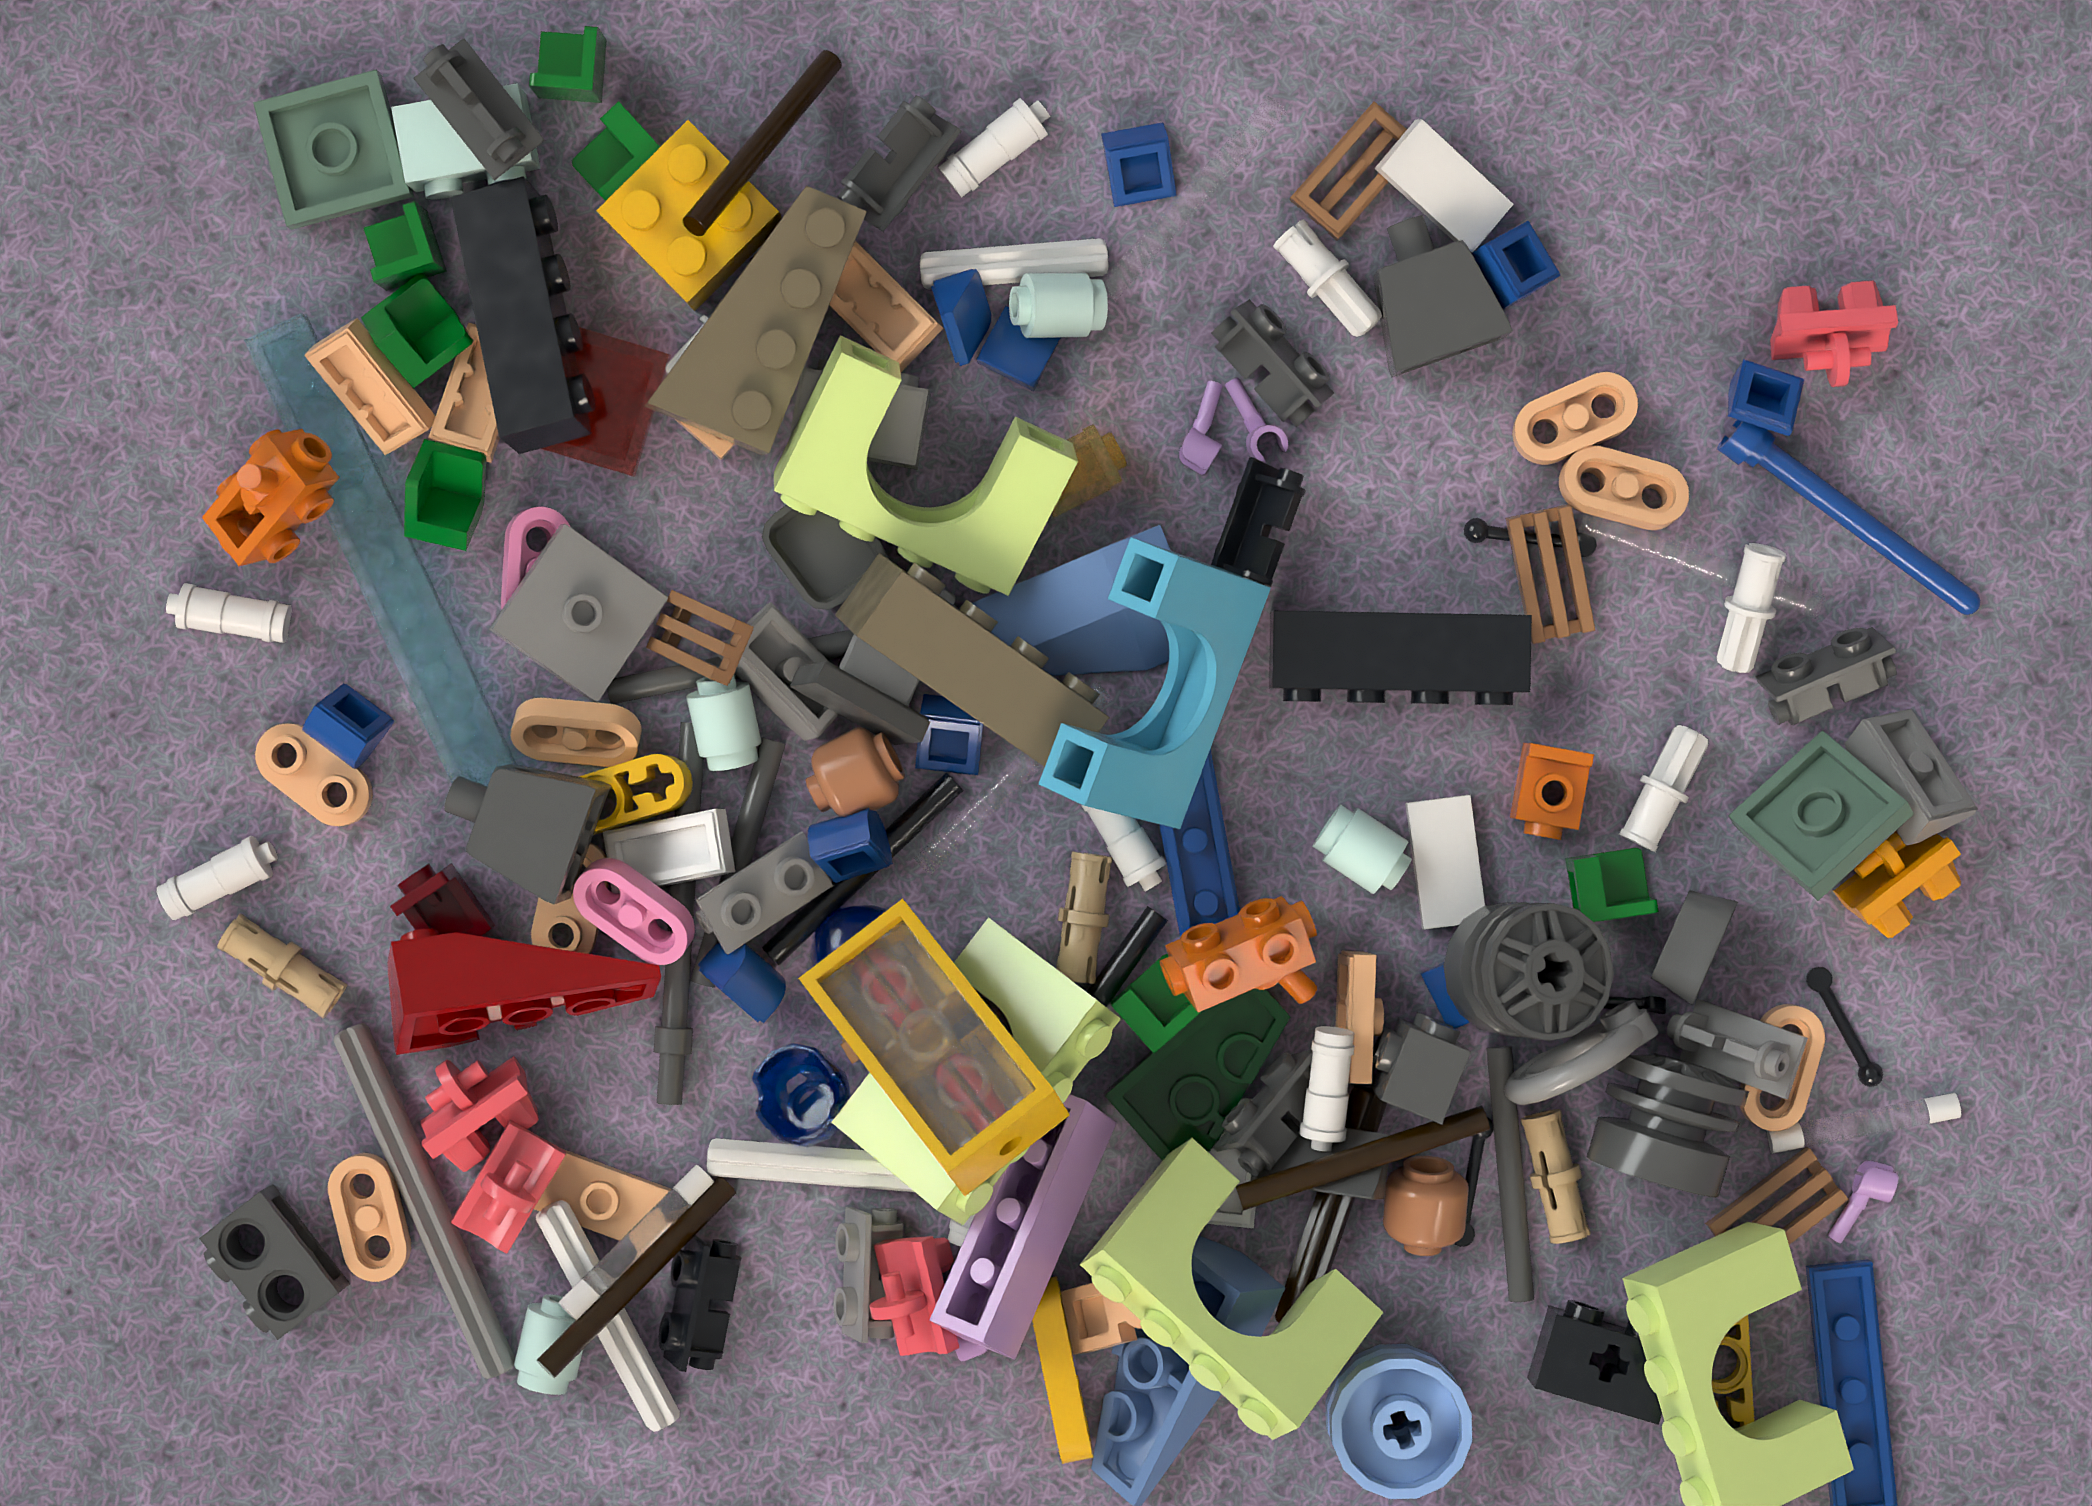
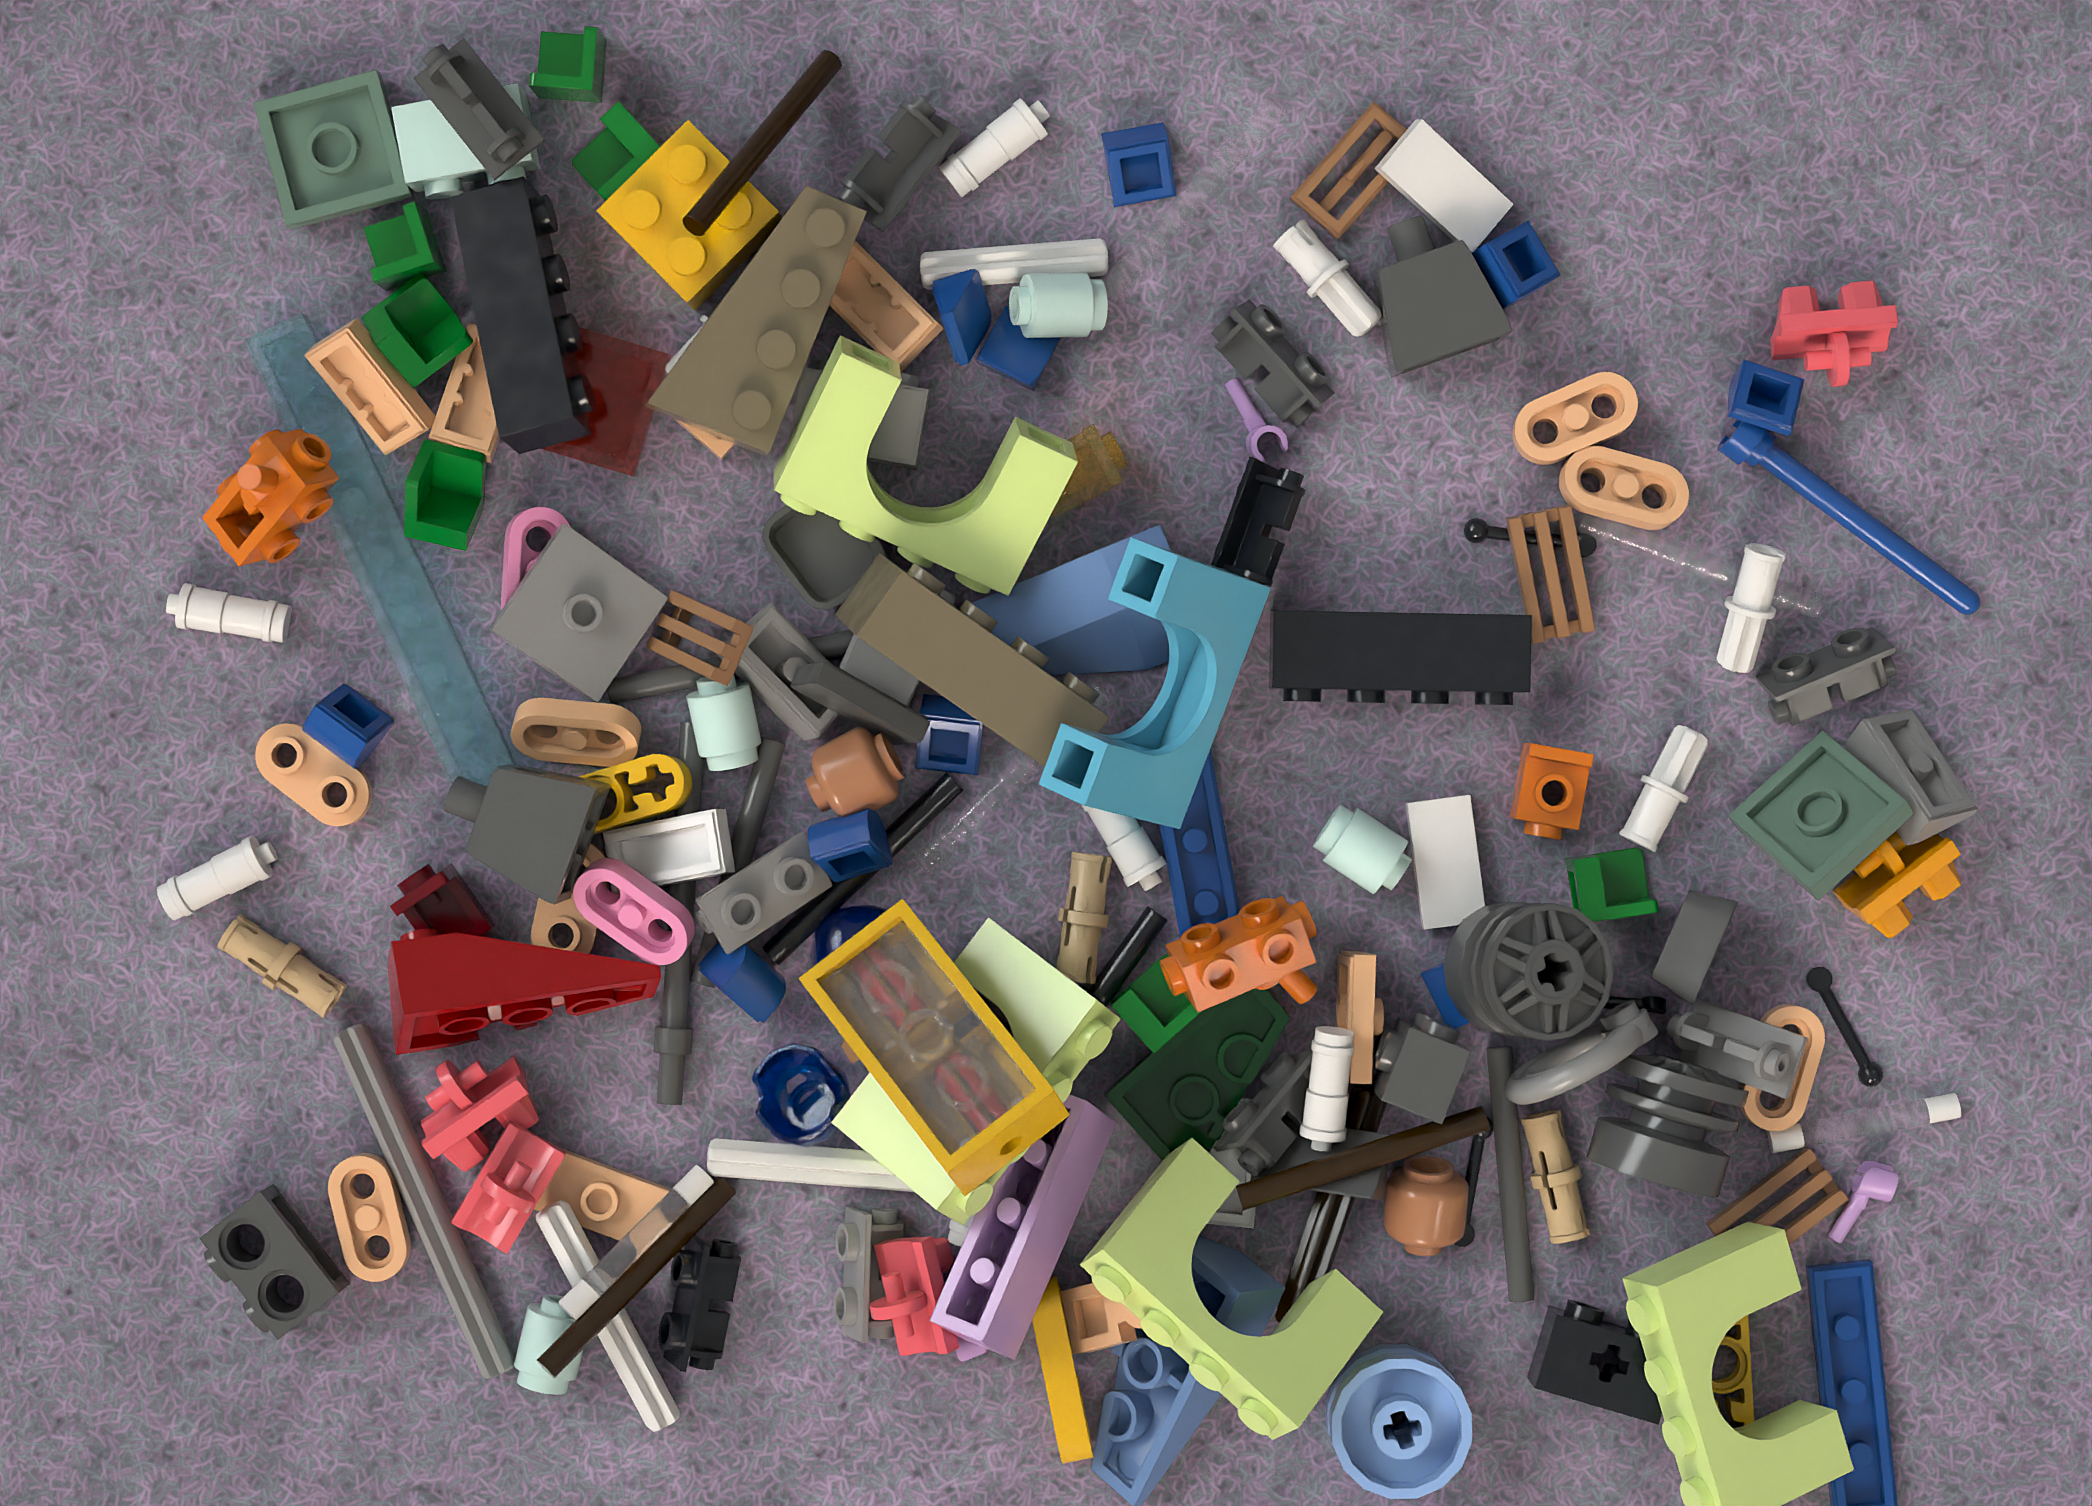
(1198, 449): lavender hand -> none

